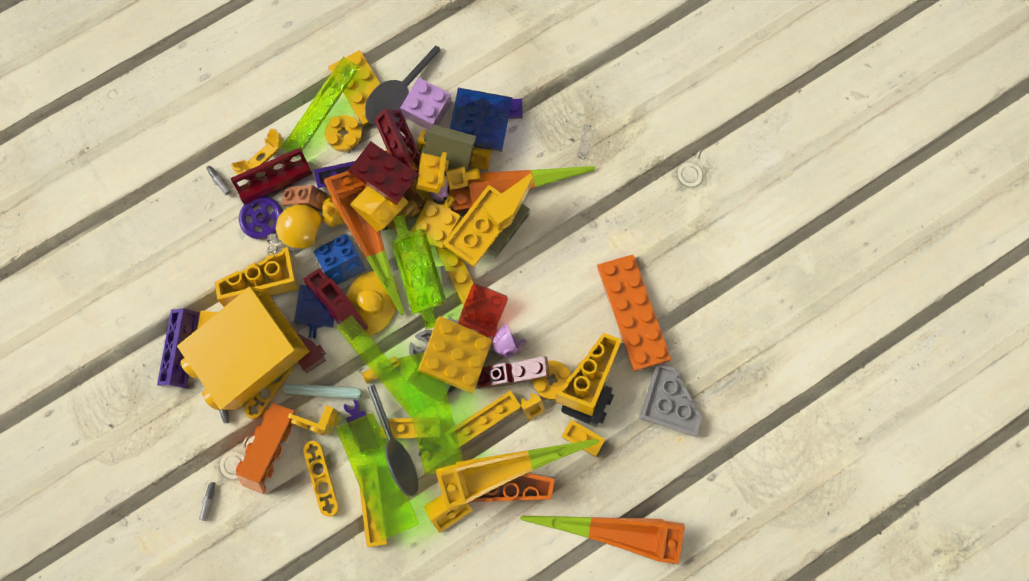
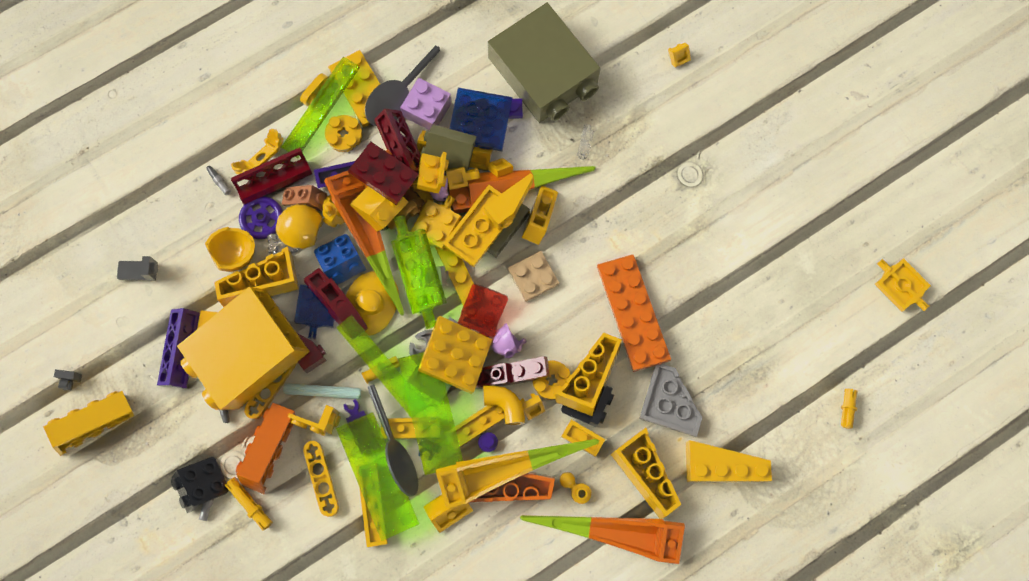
(67, 378): none -> dark grey tile
(88, 421): none -> yellow wedge
(138, 270): none -> dark grey bracket
(199, 483): none -> black bracket
(230, 248): none -> yellow cylinder
(253, 509): none -> yellow pin
(313, 89): none -> yellow plate
(488, 442): none -> dark purple plate
(500, 167): none -> yellow tile
(507, 401): none -> yellow cylinder
(533, 276): none -> tan plate
(540, 215): none -> yellow slope
(544, 63): none -> olive brick
(567, 480): none -> yellow plate
(647, 473): none -> yellow wedge
(679, 54): none -> yellow tile
(717, 464): none -> yellow wedge
(849, 408): none -> yellow axle
(902, 285): none -> yellow plate

